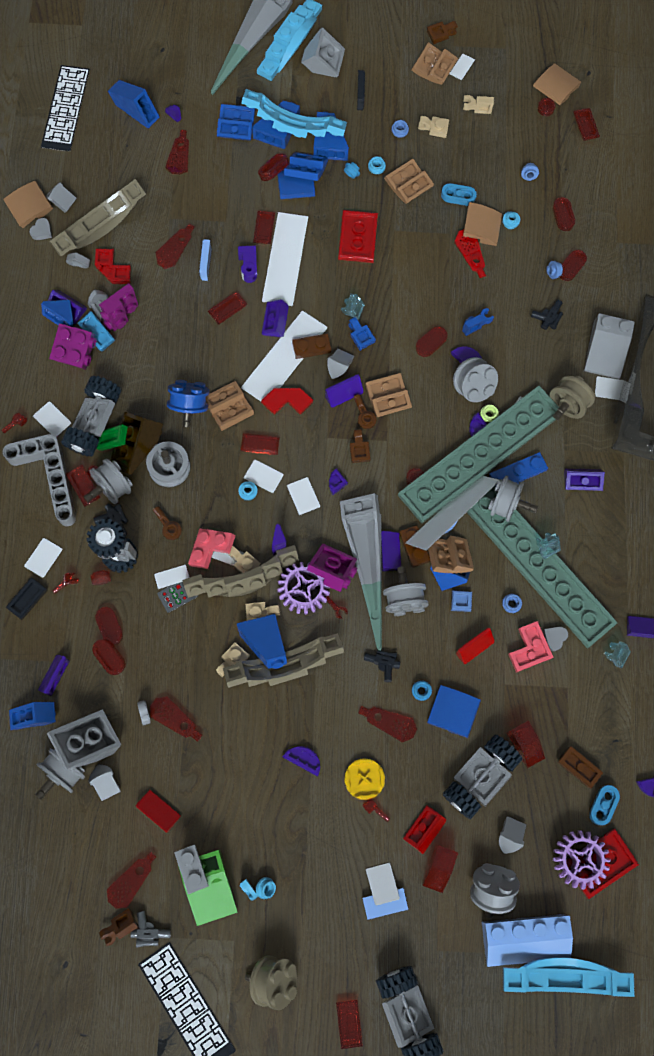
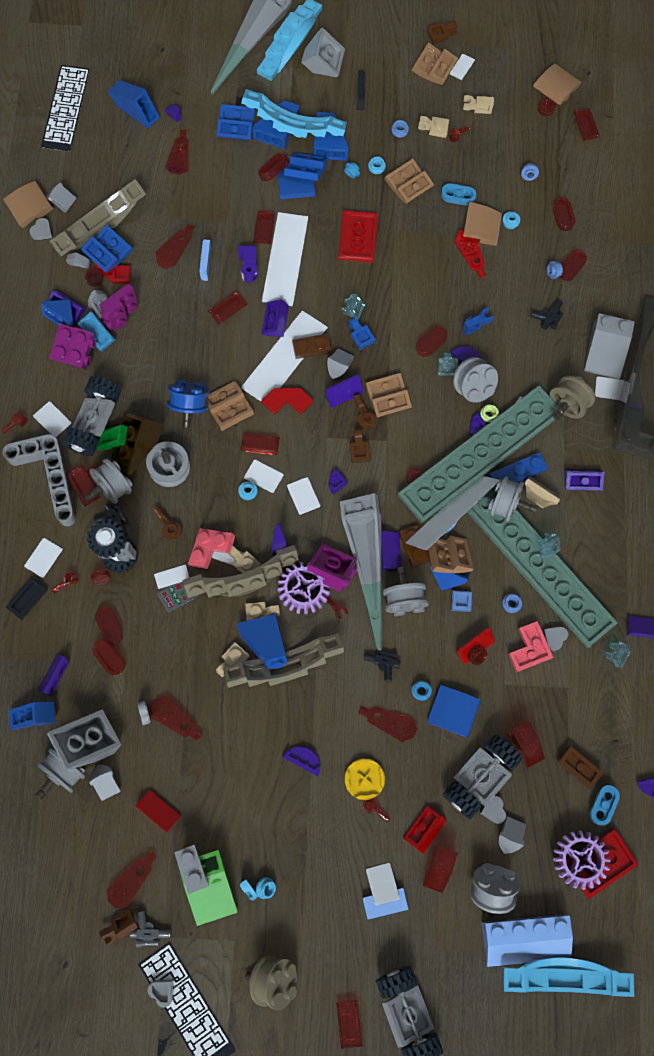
(94, 277): none -> clear red tile
(107, 249): none -> blue slope
(161, 991): none -> light grey tile
(447, 365): none -> clear light blue tile
(455, 134): none -> clear red hand
(477, 655): none -> clear red tile
(494, 811): none -> light grey tile
(540, 494): none -> tan slope

